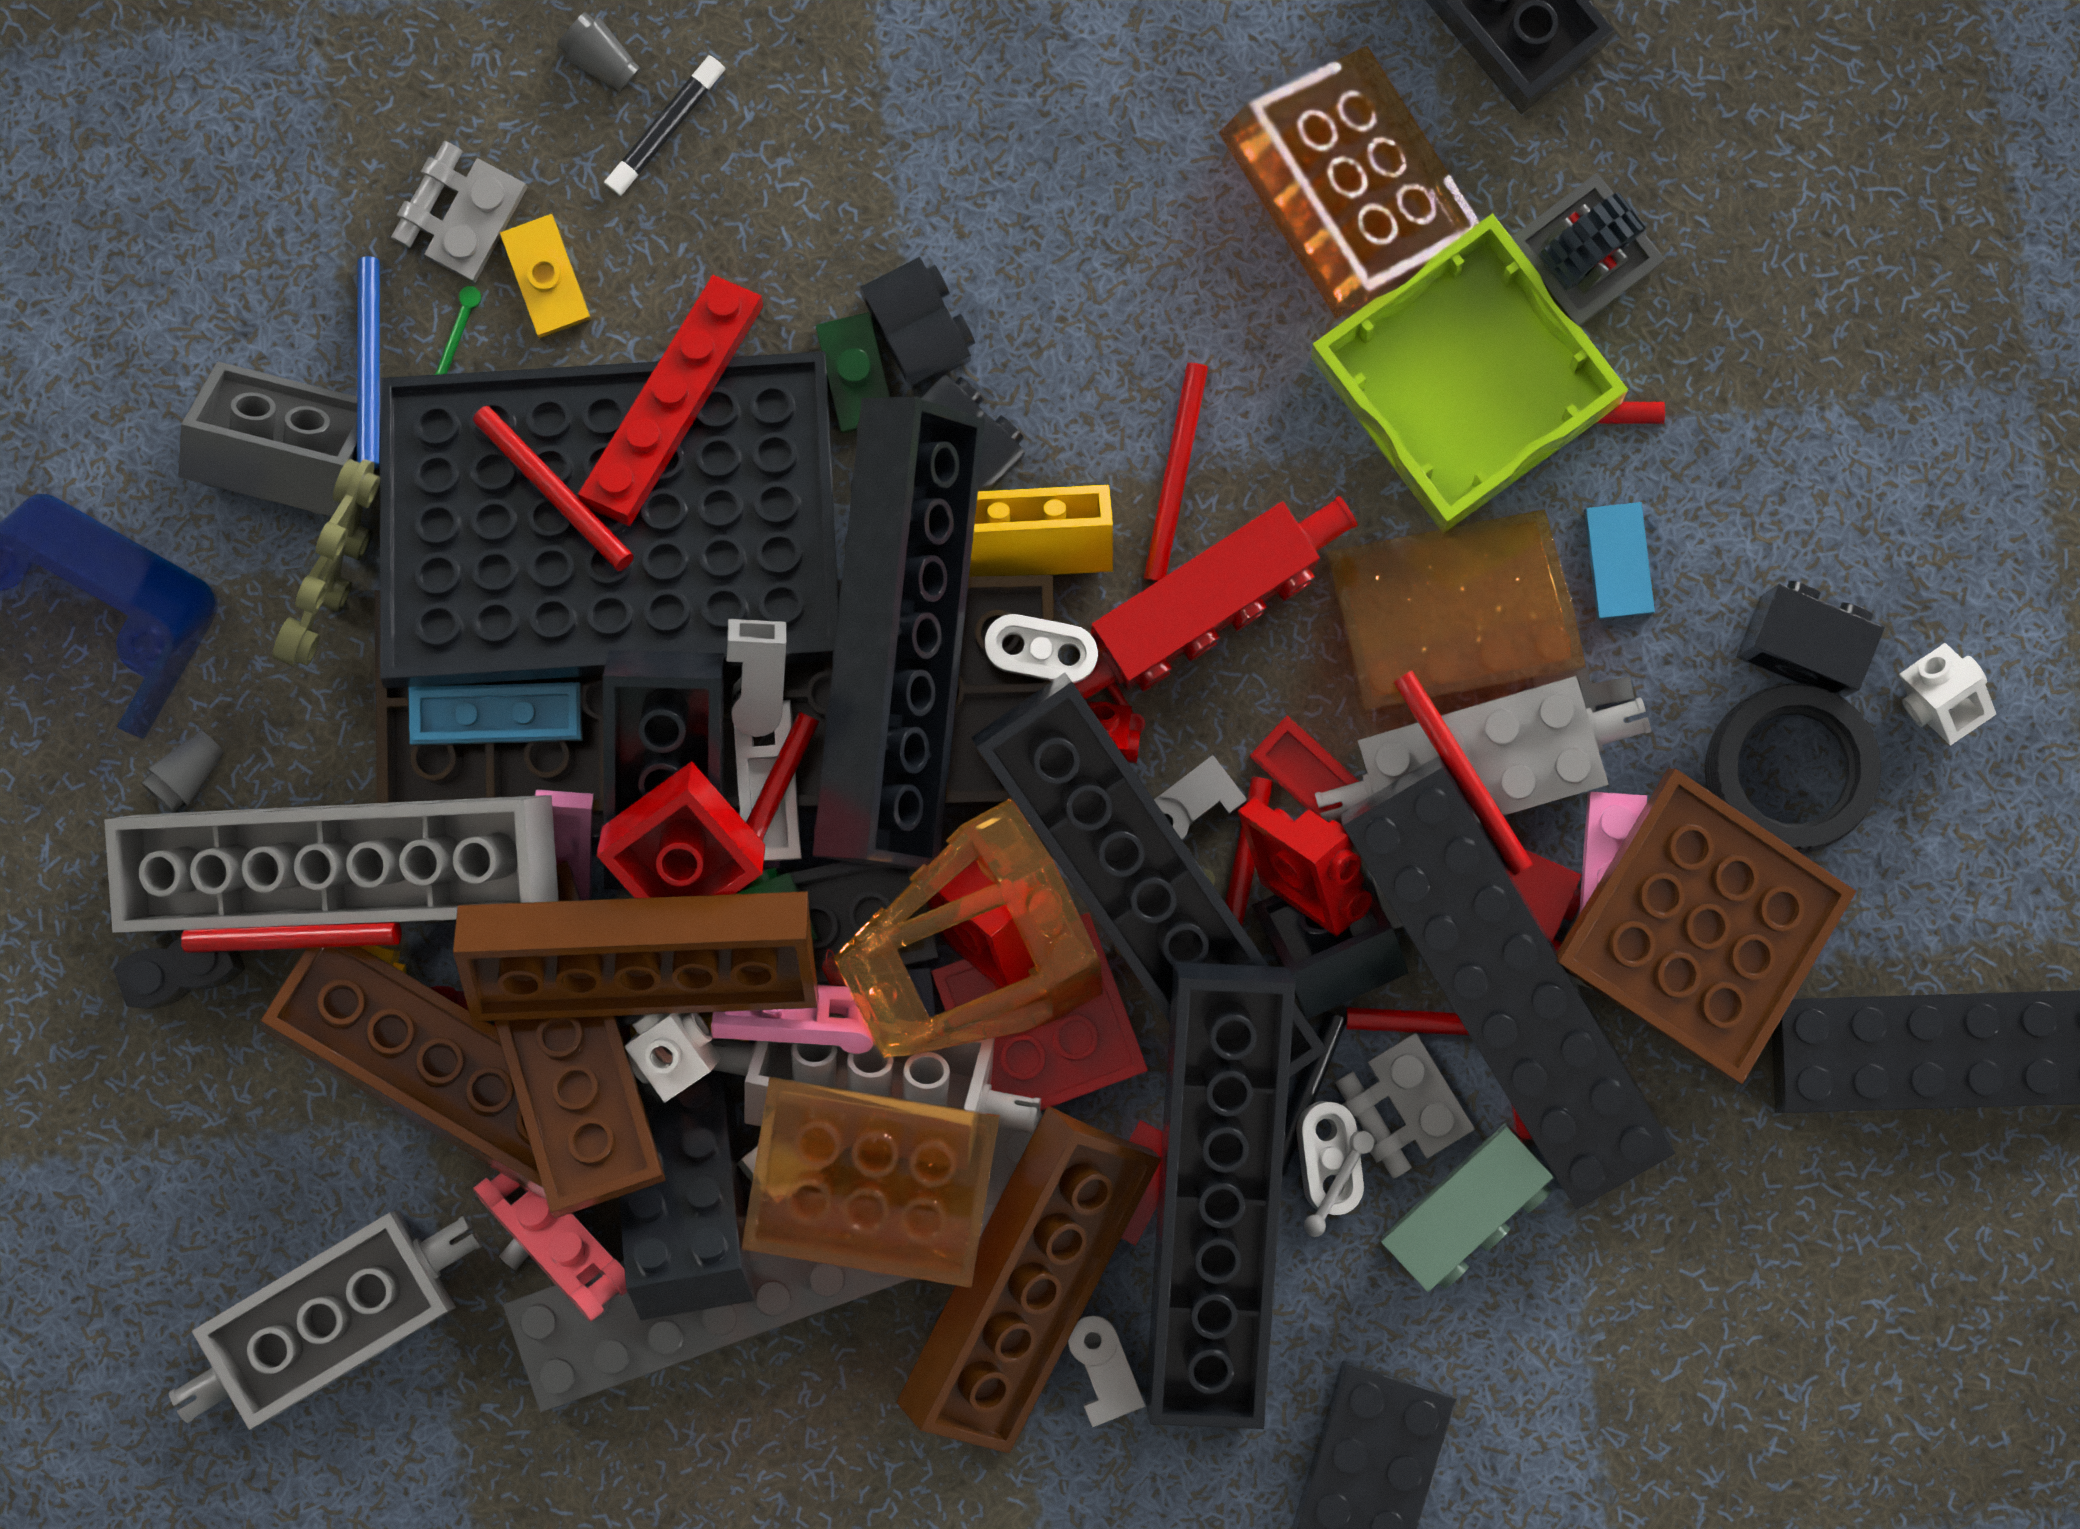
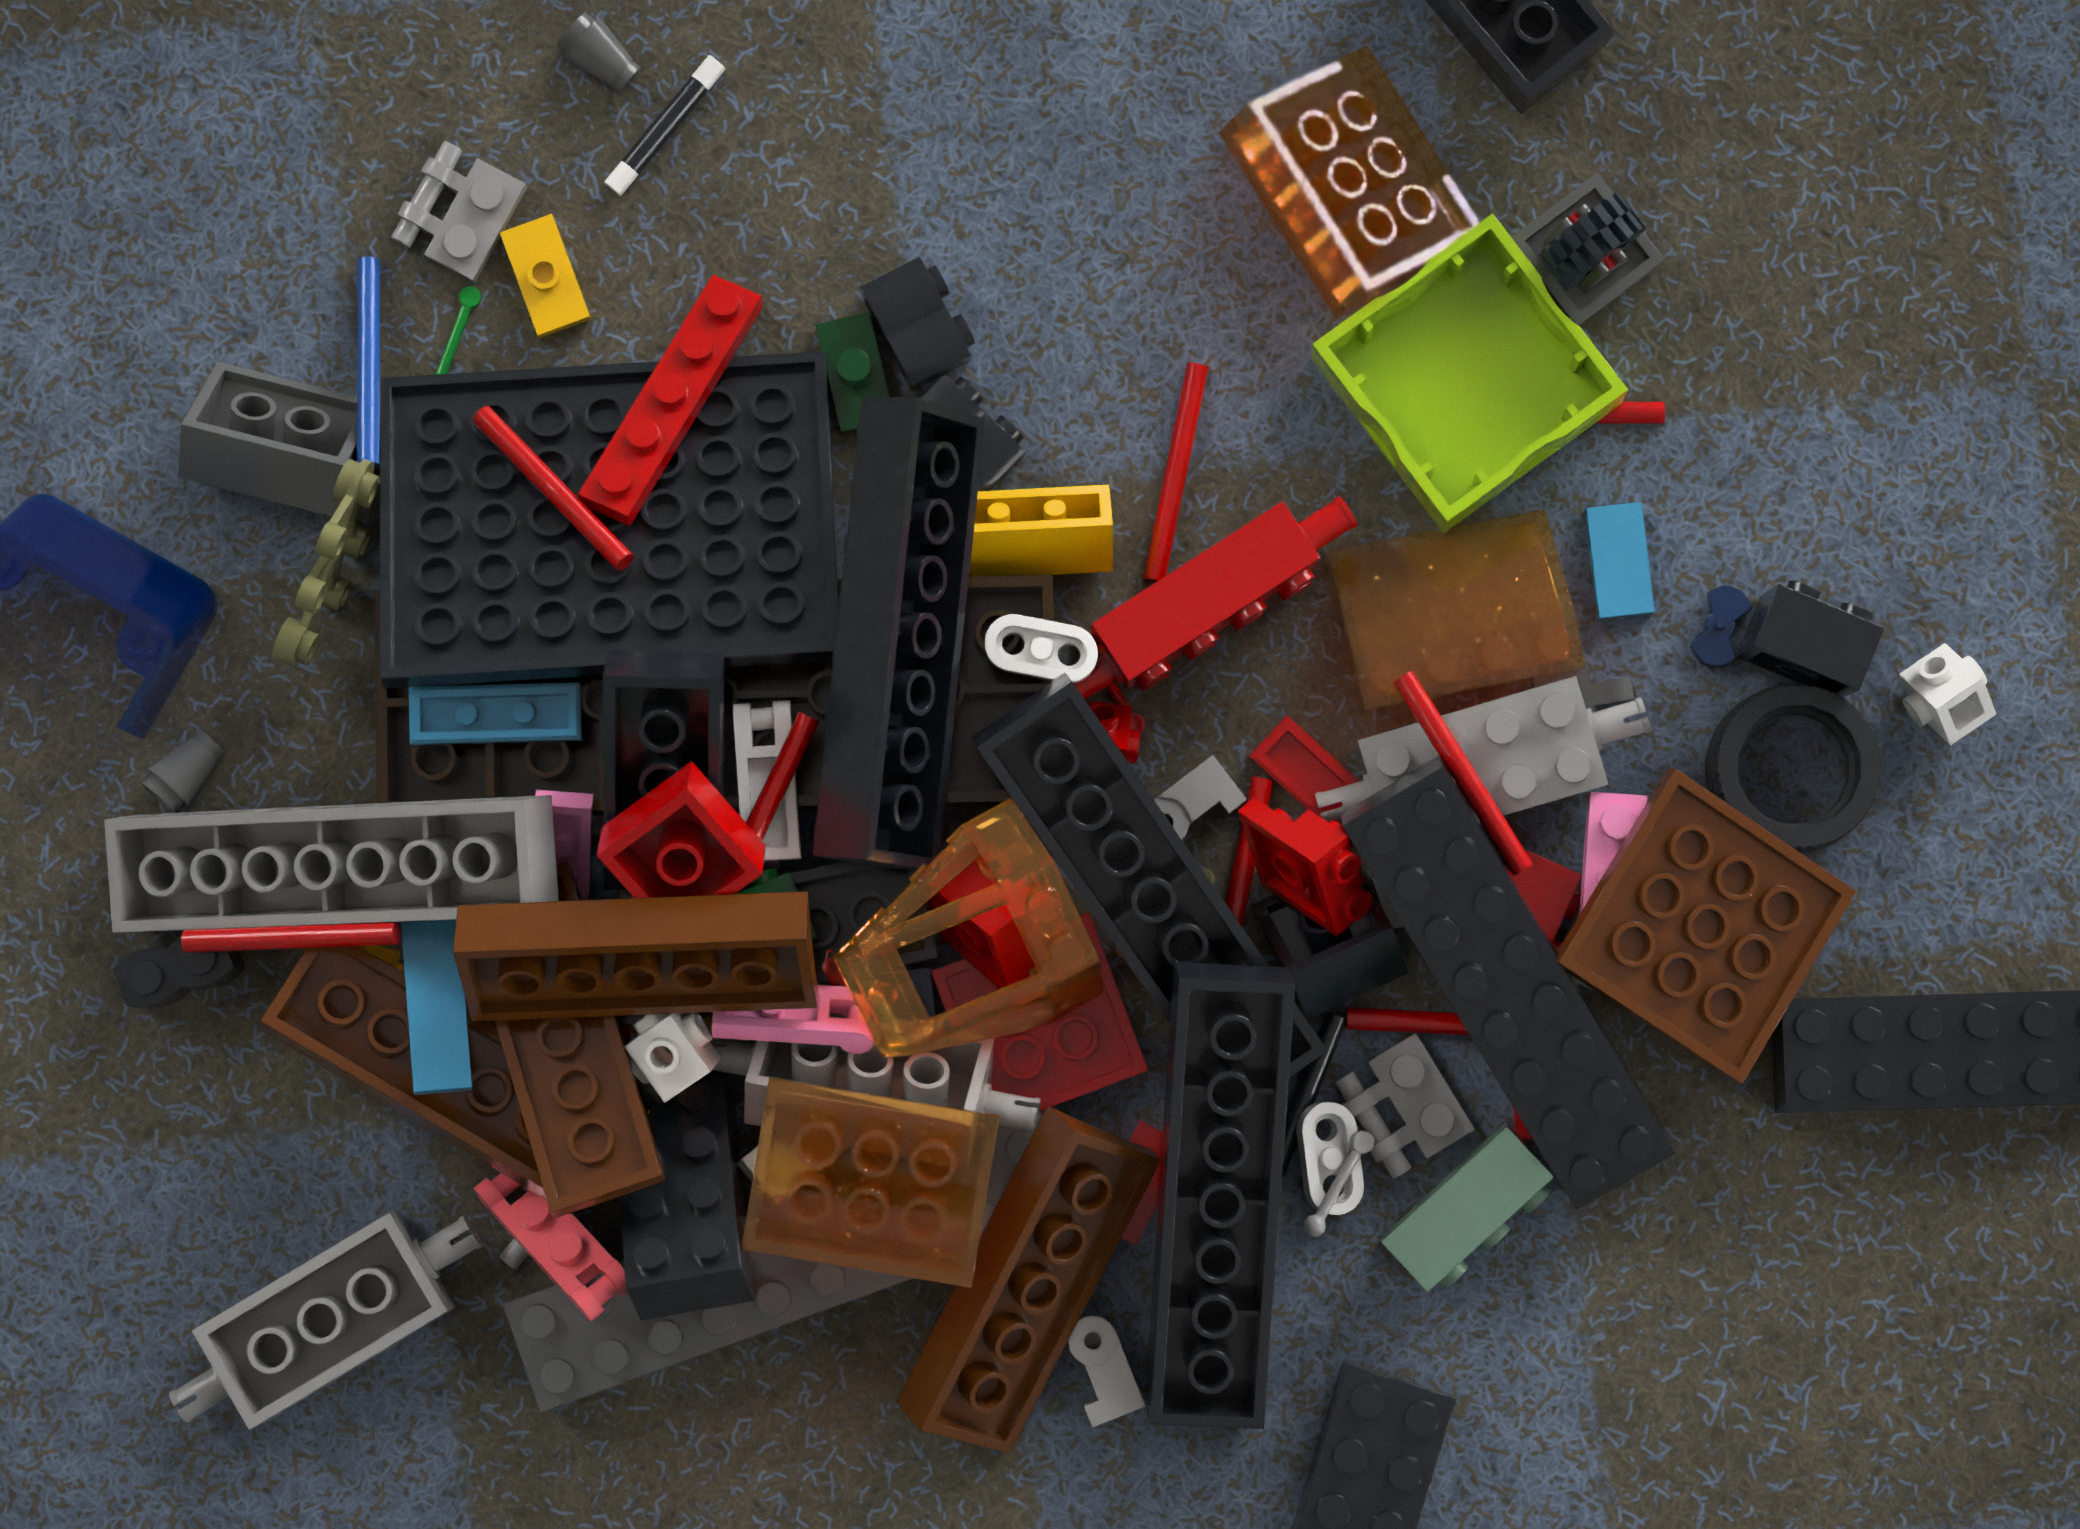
(435, 1008): none -> dark azure tile
(759, 690): light grey leg -> none
(1714, 644): none -> dark blue piece

